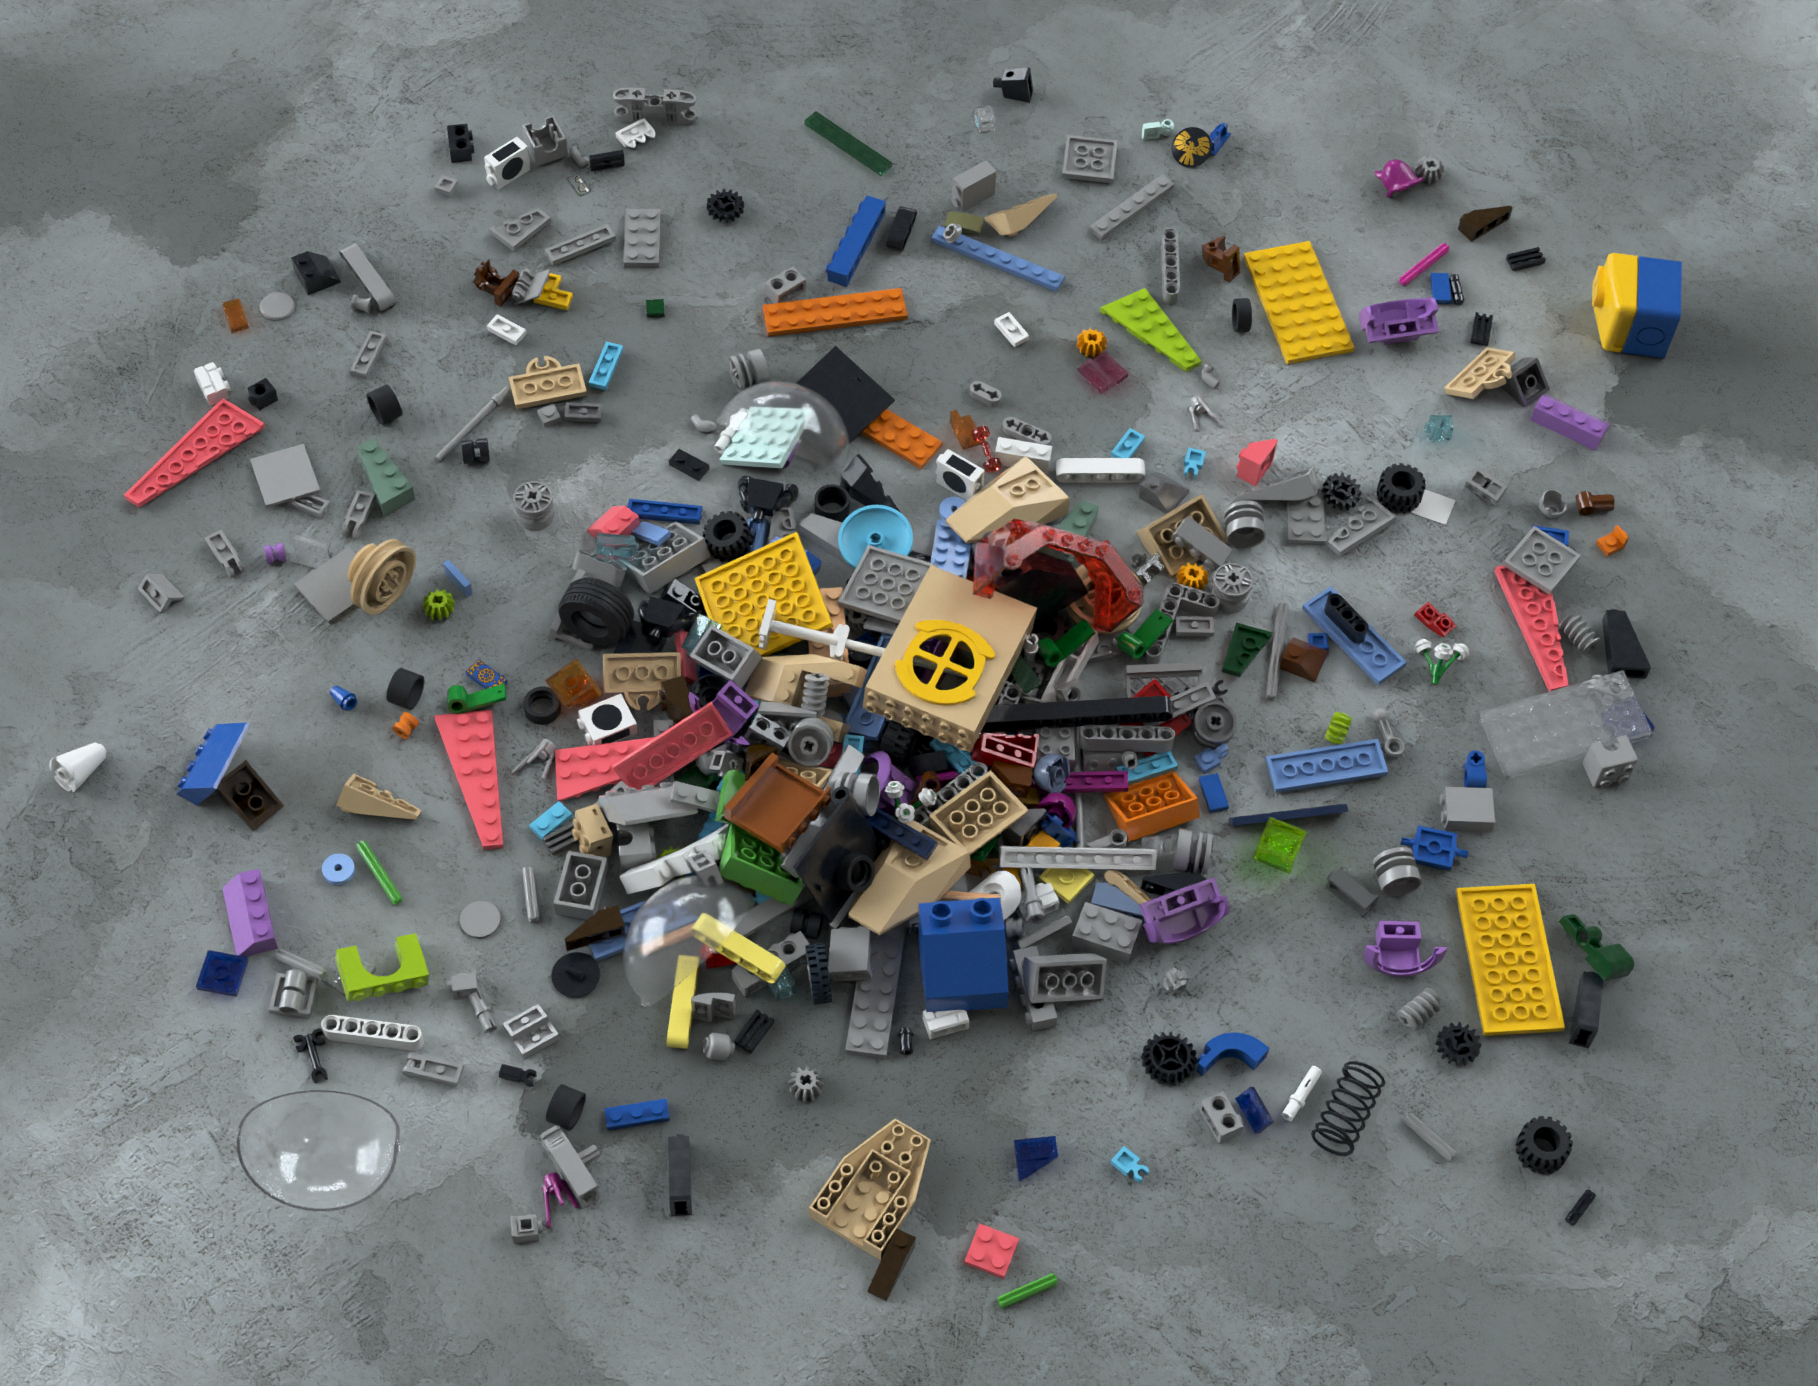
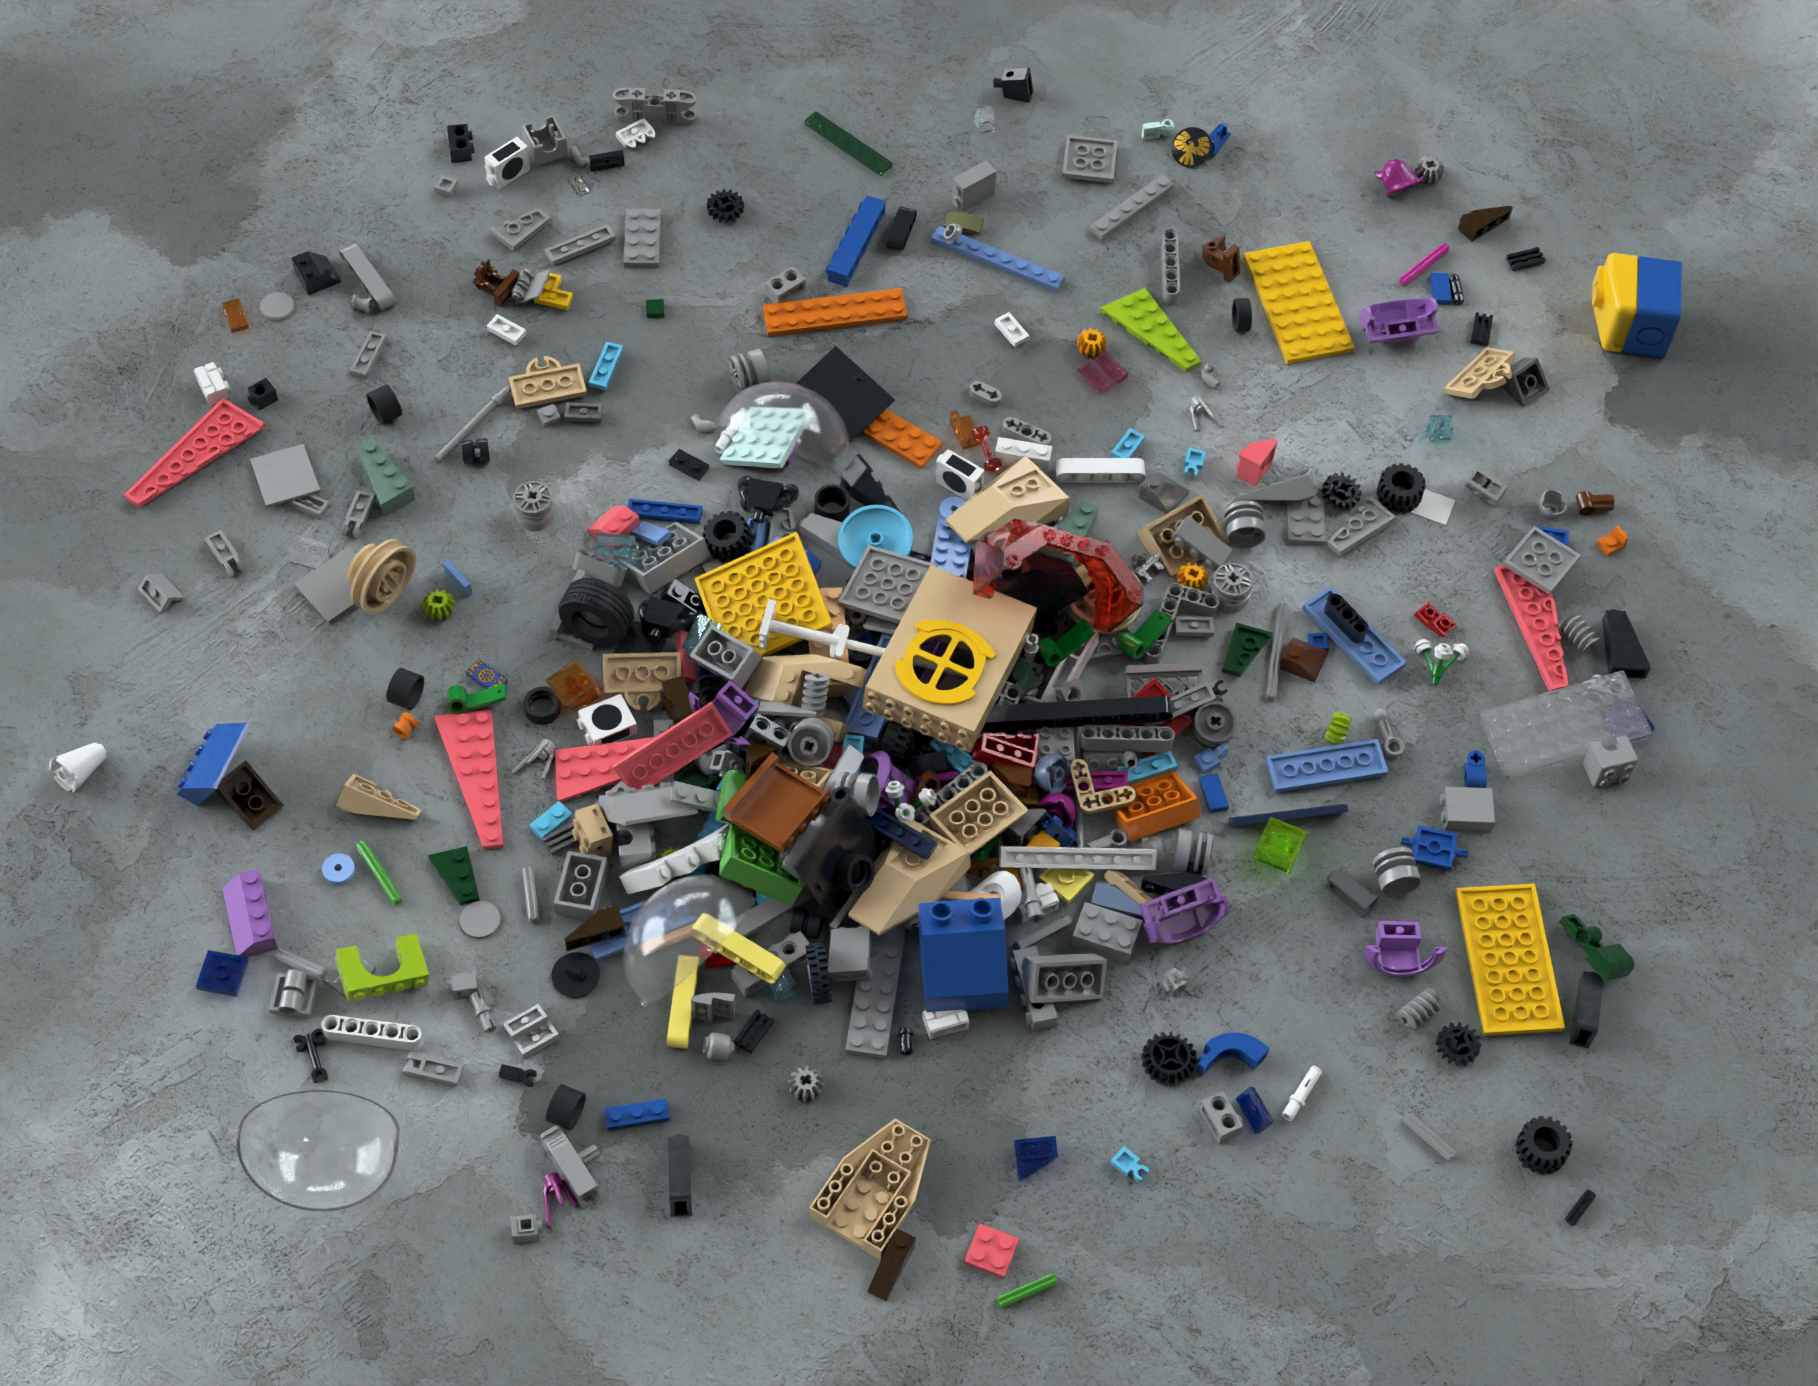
(279, 553): medium lavender wheel -> none
(344, 698): blue cone -> none
(458, 874): none -> dark green wing
(705, 867): light grey hinge -> none
(1015, 927): light grey wheel -> none
(1019, 217): tan wedge -> none
(1090, 795): none -> tan beam
(1346, 1139): black piece -> none
(1570, 421): medium lavender slope -> none

